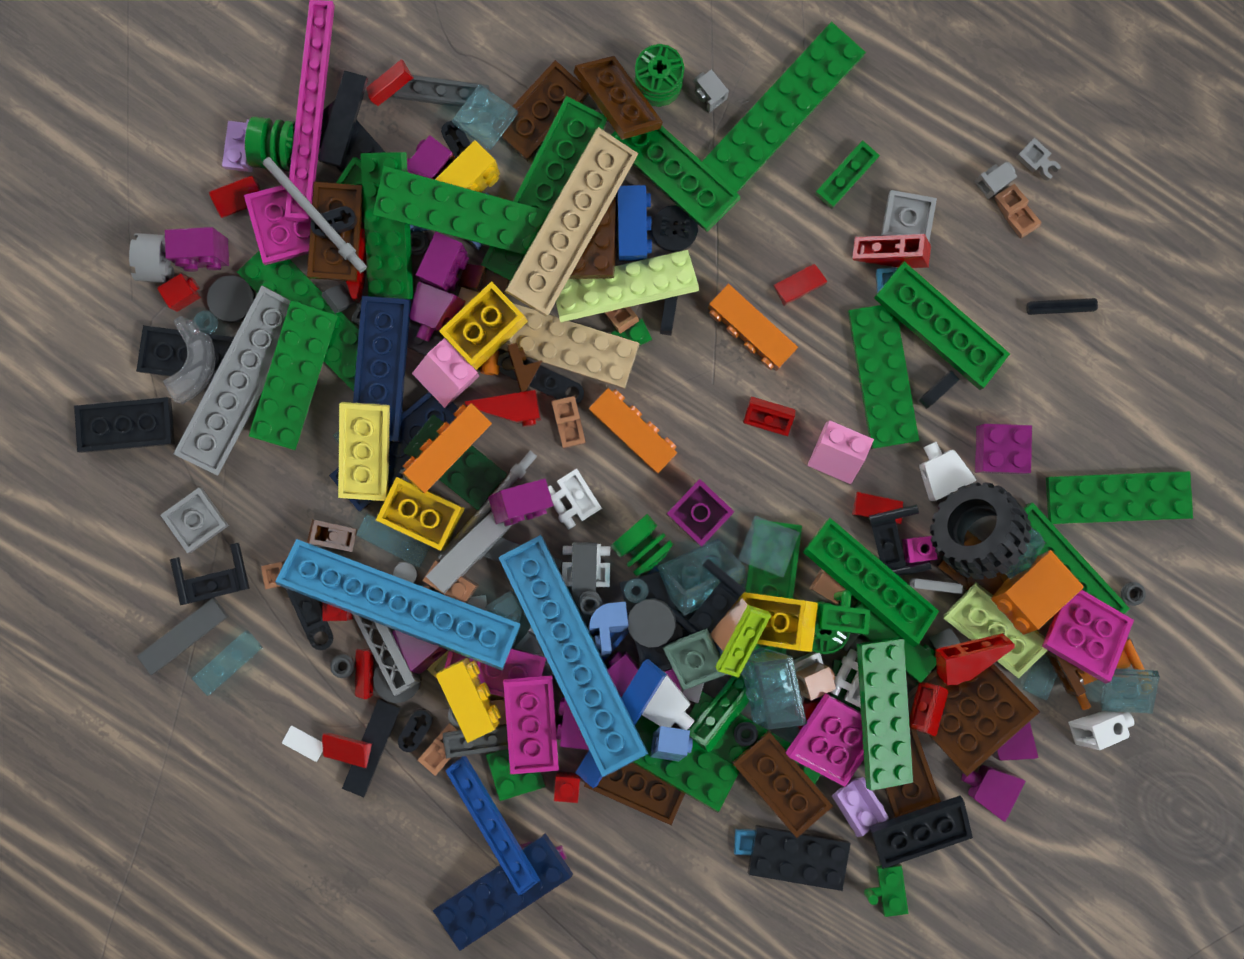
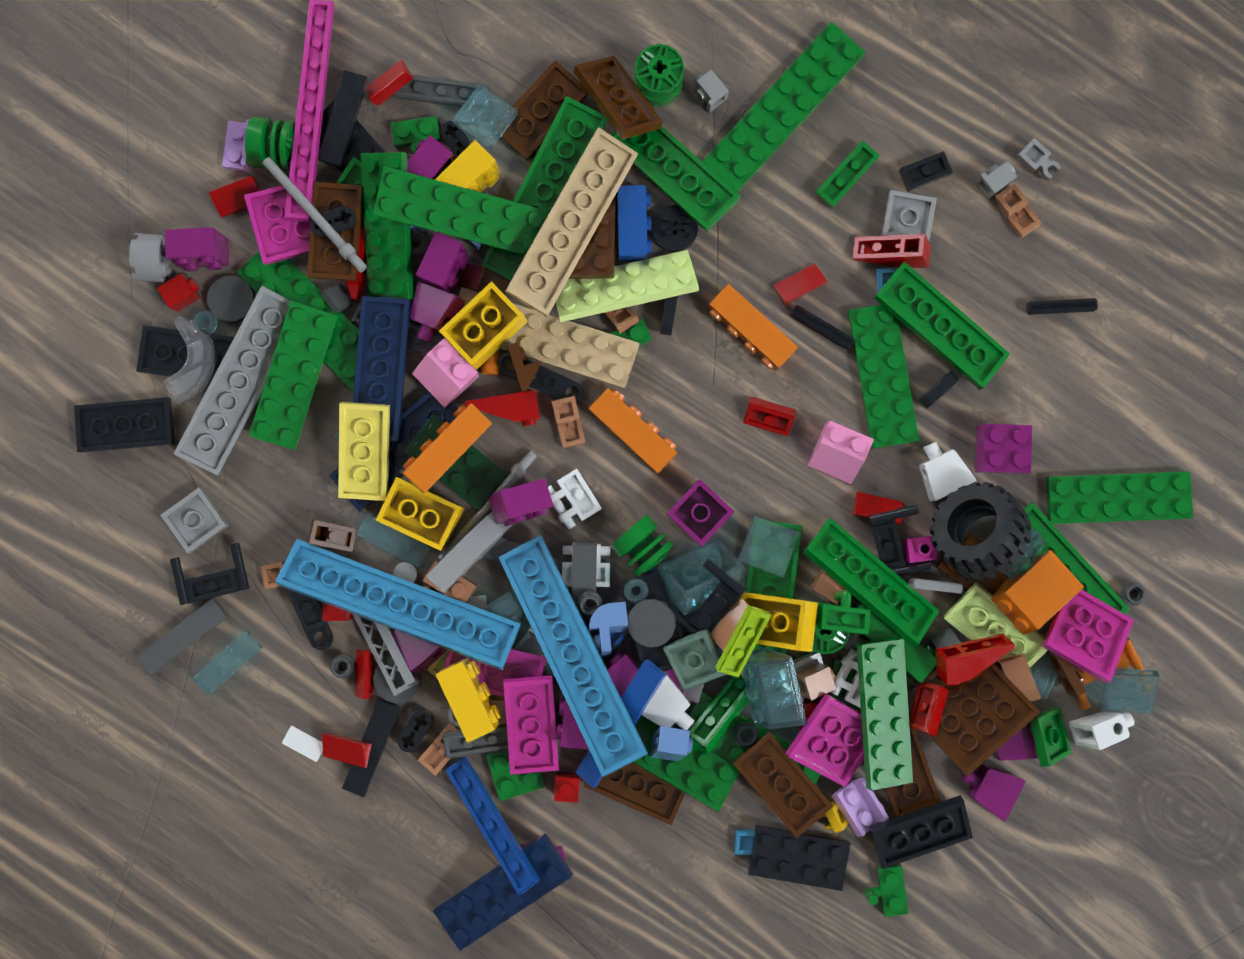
(413, 131): none -> green plate
(822, 327): none -> black axle
(836, 819): none -> yellow tile
(925, 171): none -> black plate
(1019, 673): none -> nougat slope
(1050, 736): none -> green plate

